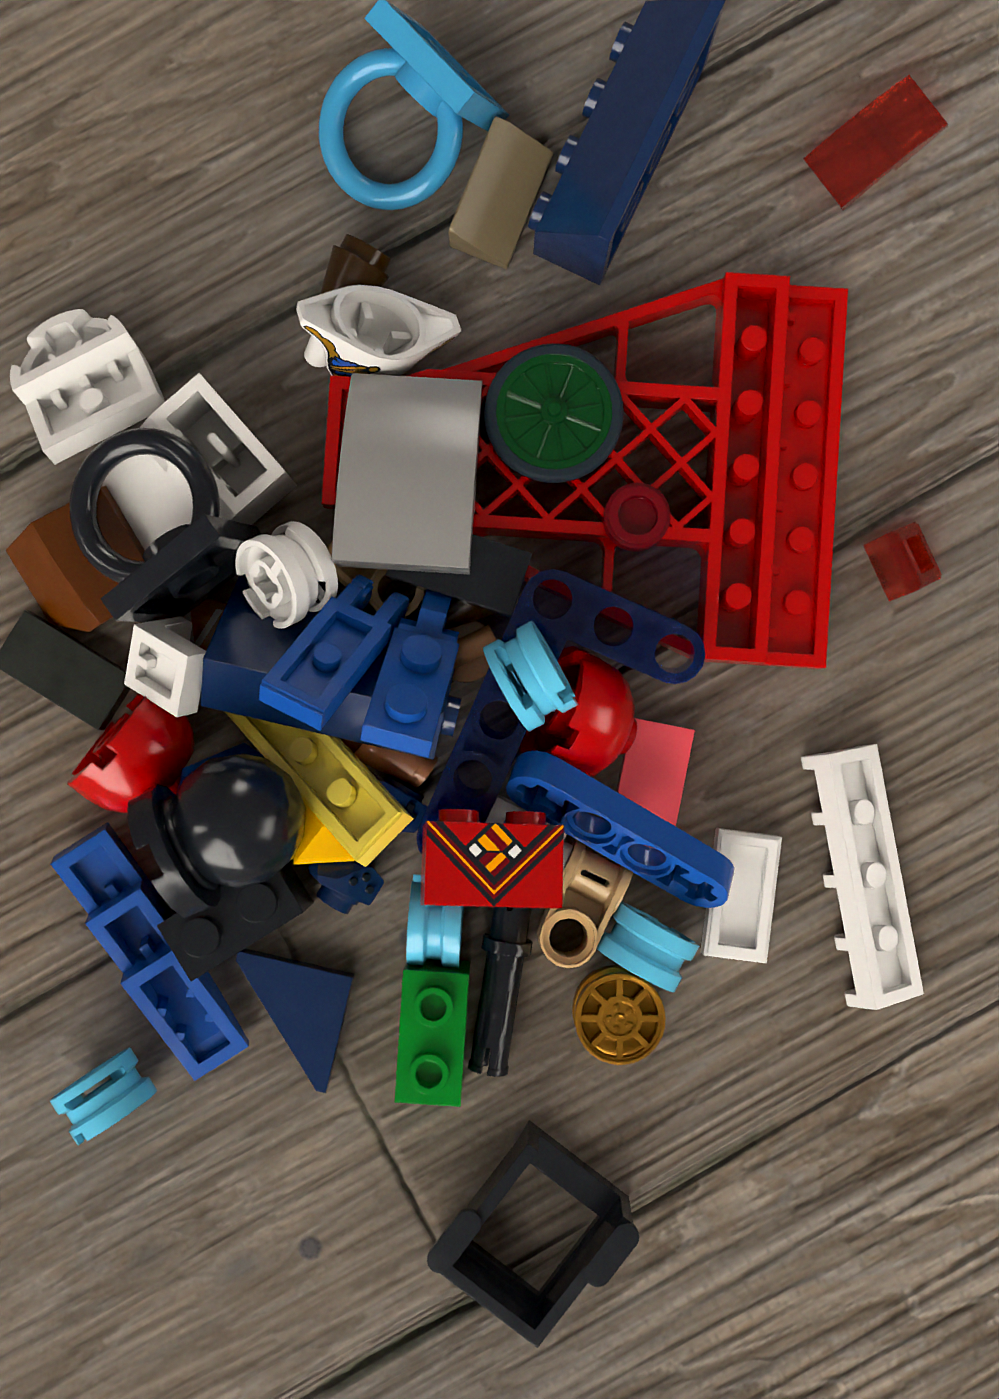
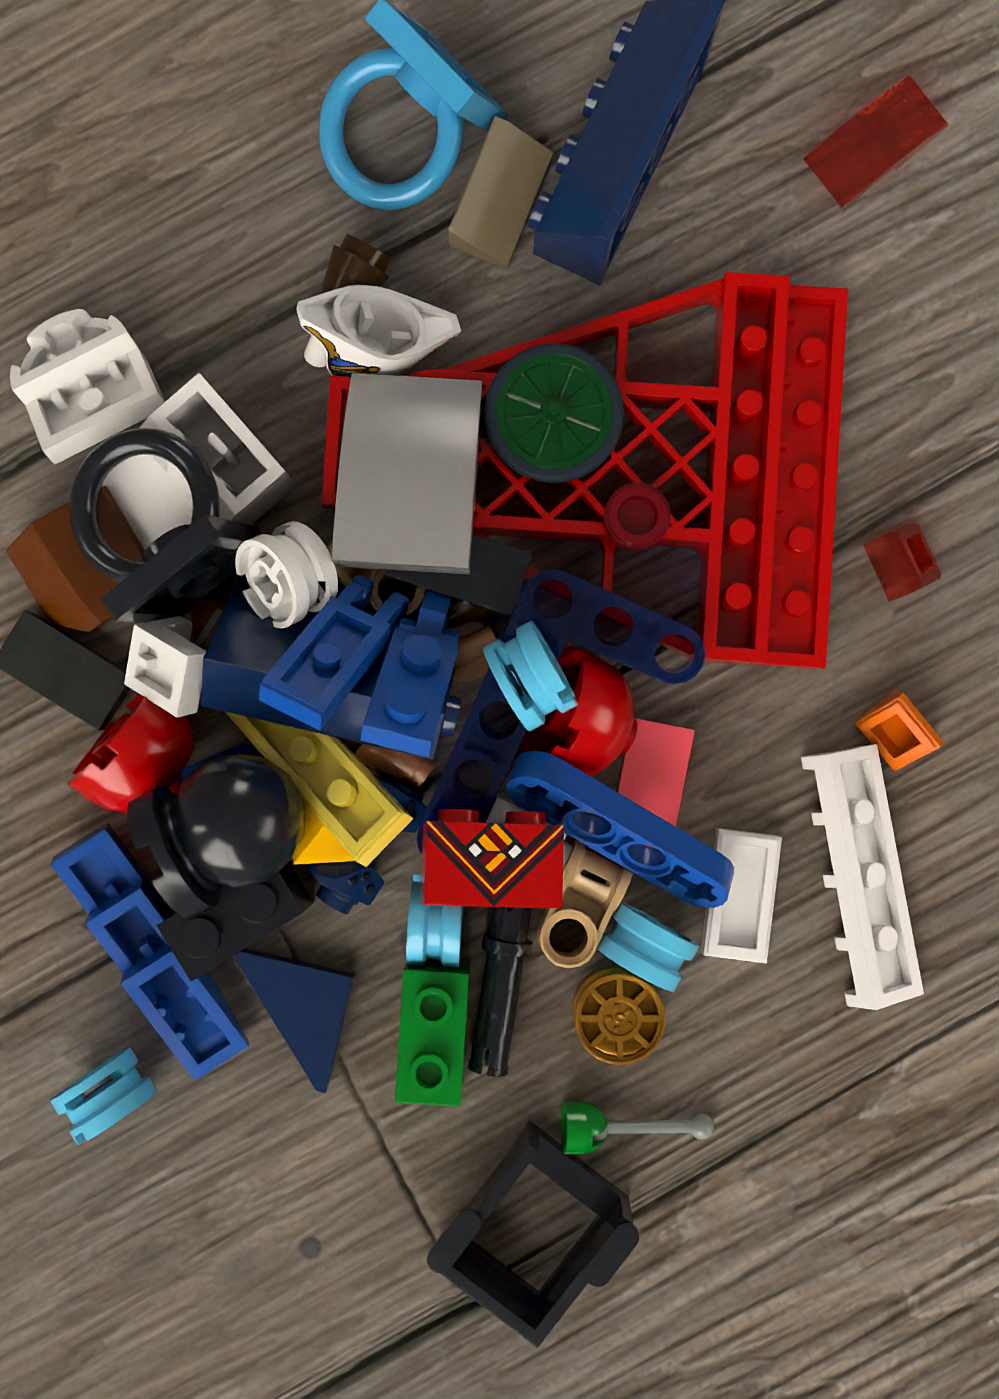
(586, 1127): none -> hinge
(898, 730): none -> orange slope

